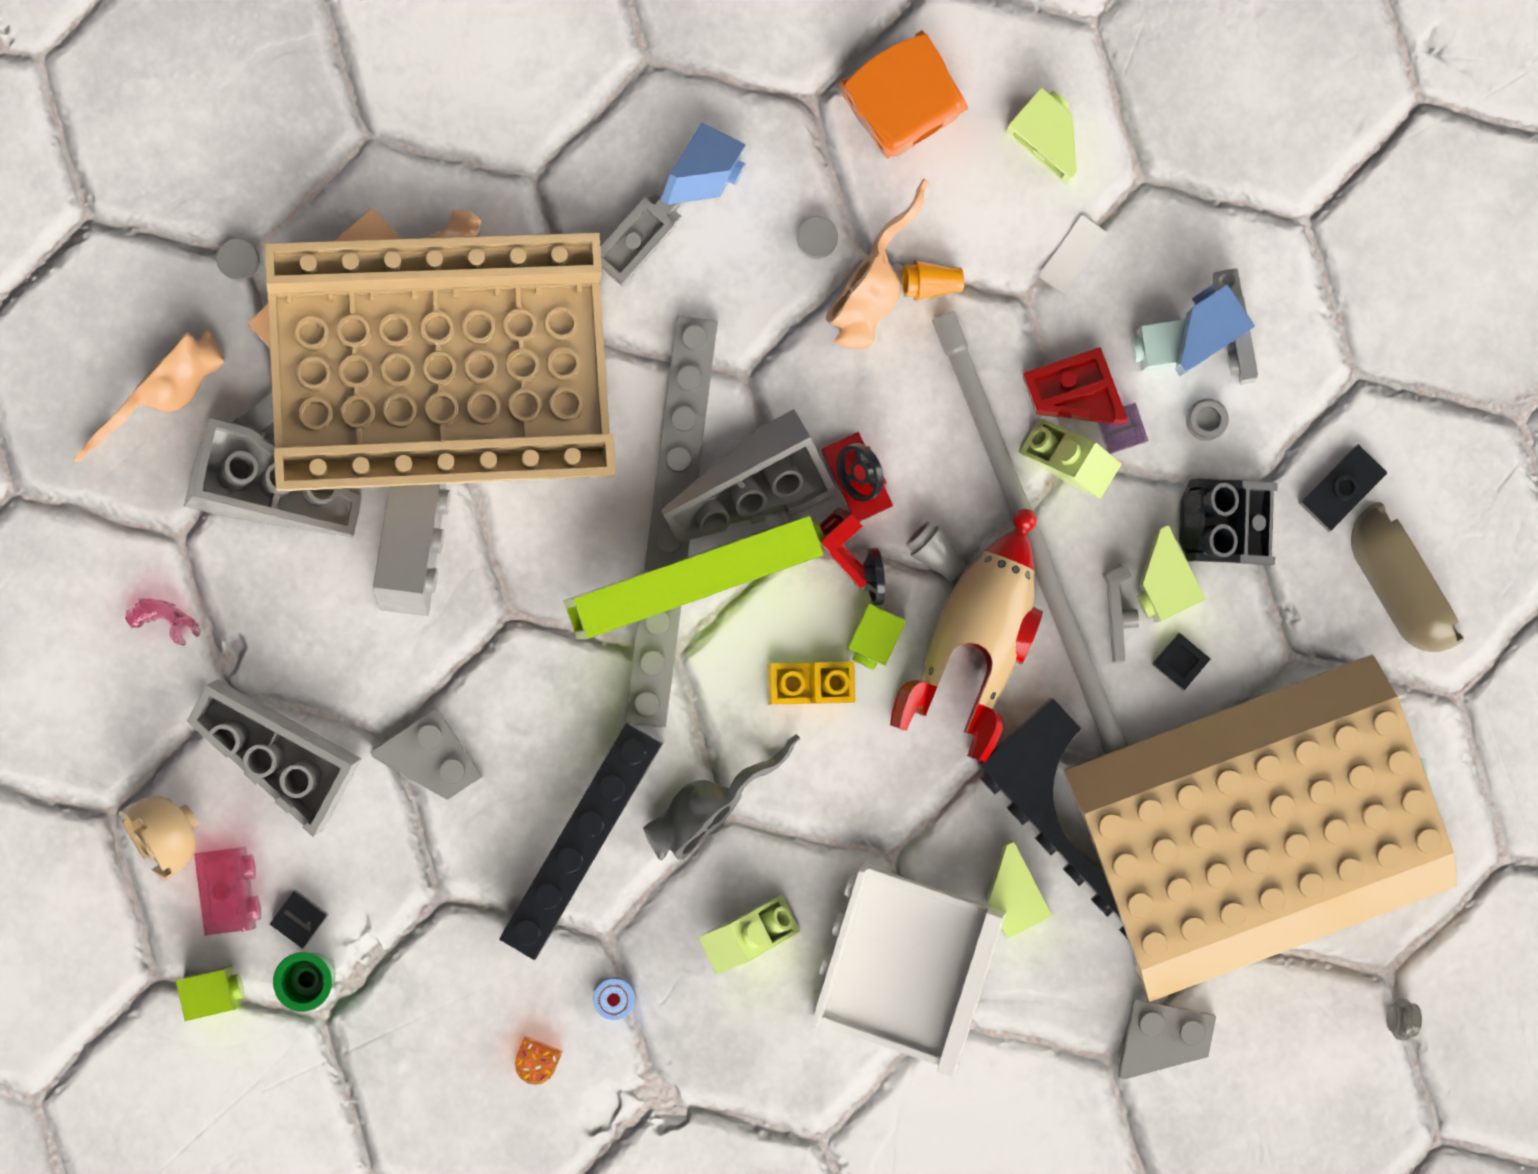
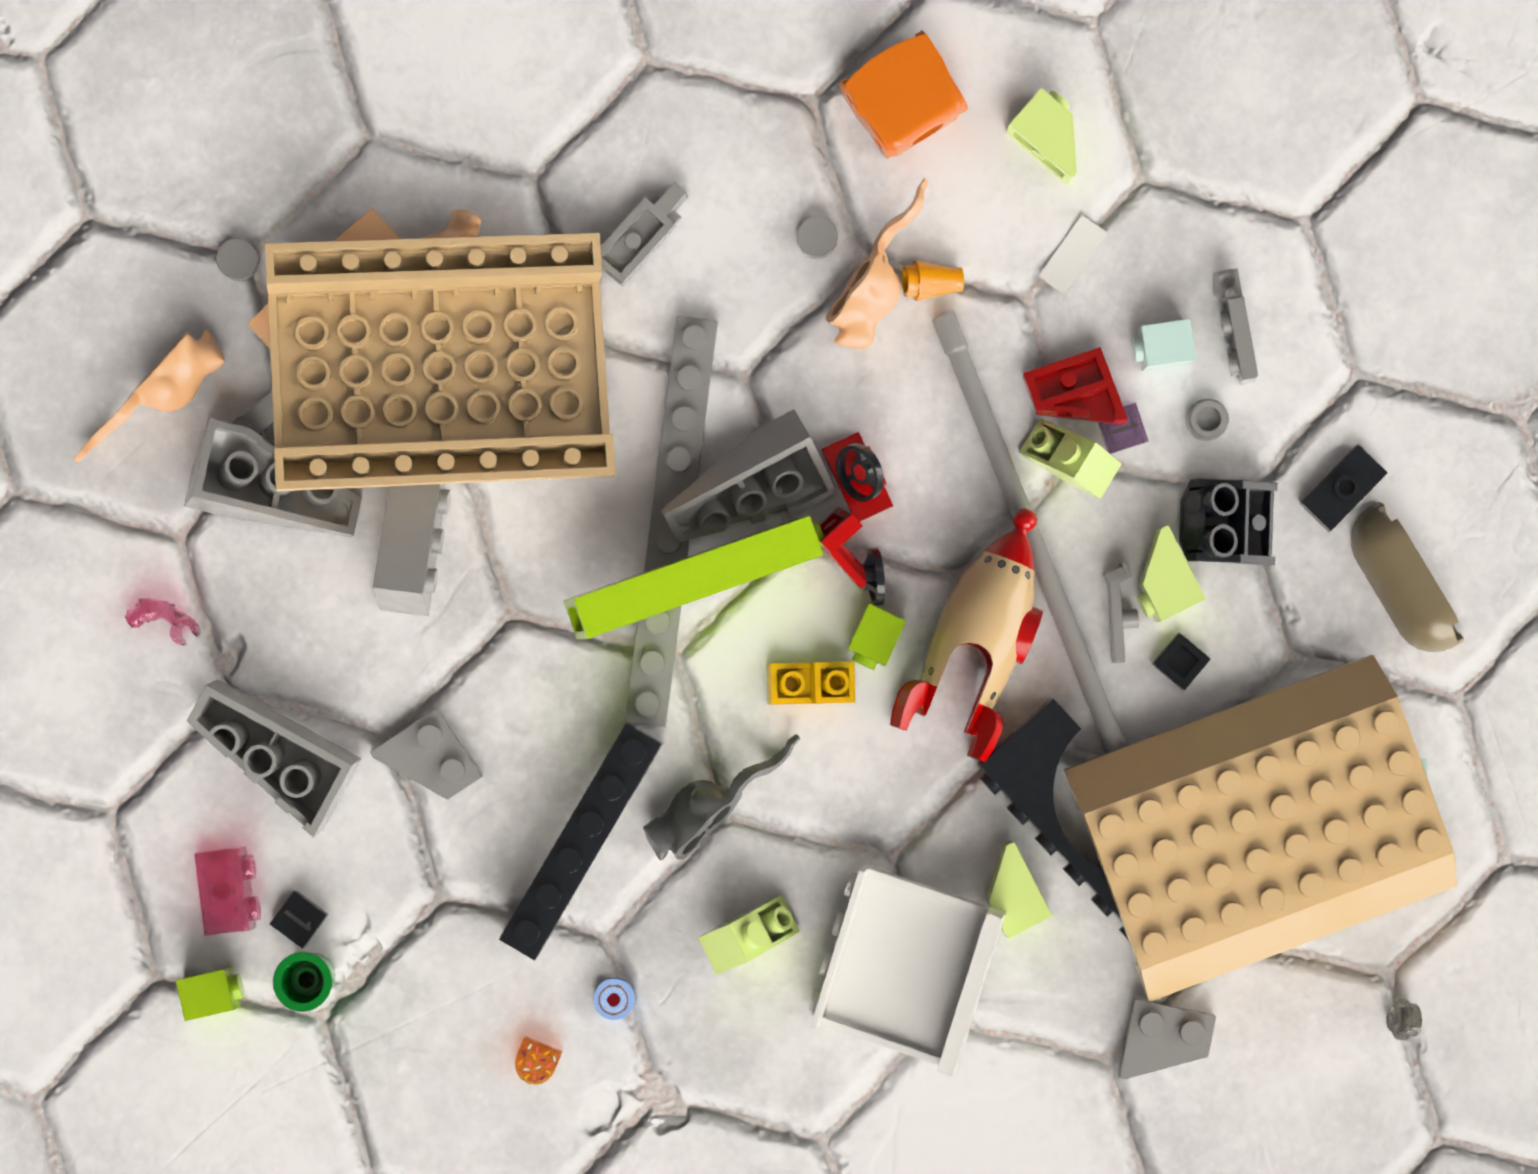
(161, 833): tan cylinder -> none
(705, 167): medium blue slope -> none
(935, 550): light grey cone -> none
(1210, 327): medium blue slope -> none

